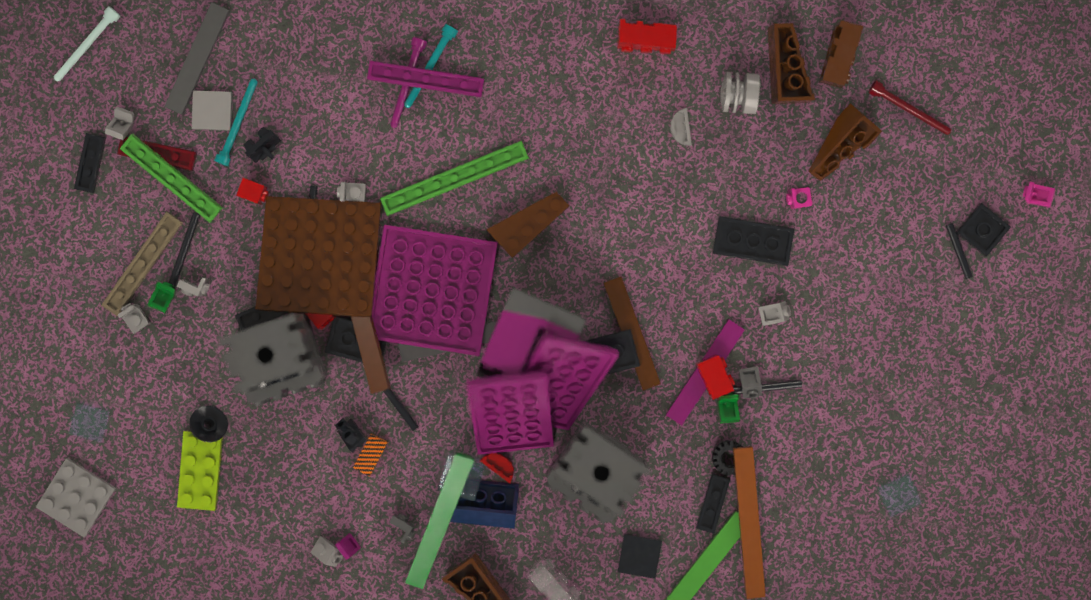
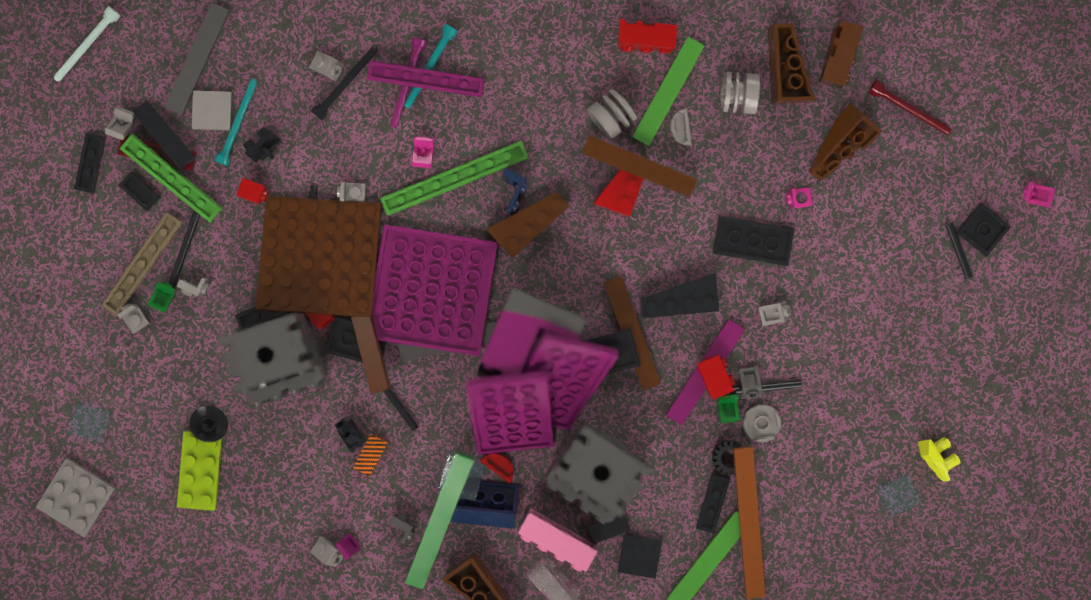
(139, 191): none -> black tile
(163, 135): none -> black tile
(321, 109): none -> black piece
(326, 65): none -> light grey bracket
(423, 152): none -> dark pink bracket
(512, 179): none -> dark blue bracket
(558, 540): none -> bright pink brick
(601, 532): none -> black tile
(611, 114): none -> light grey wheel
(620, 194): none -> red wedge
(639, 166): none -> reddish brown tile
(668, 91): none -> bright green tile
(684, 299): none -> black wedge
(758, 418): none -> light grey tile
(931, 454): none -> neon yellow connector

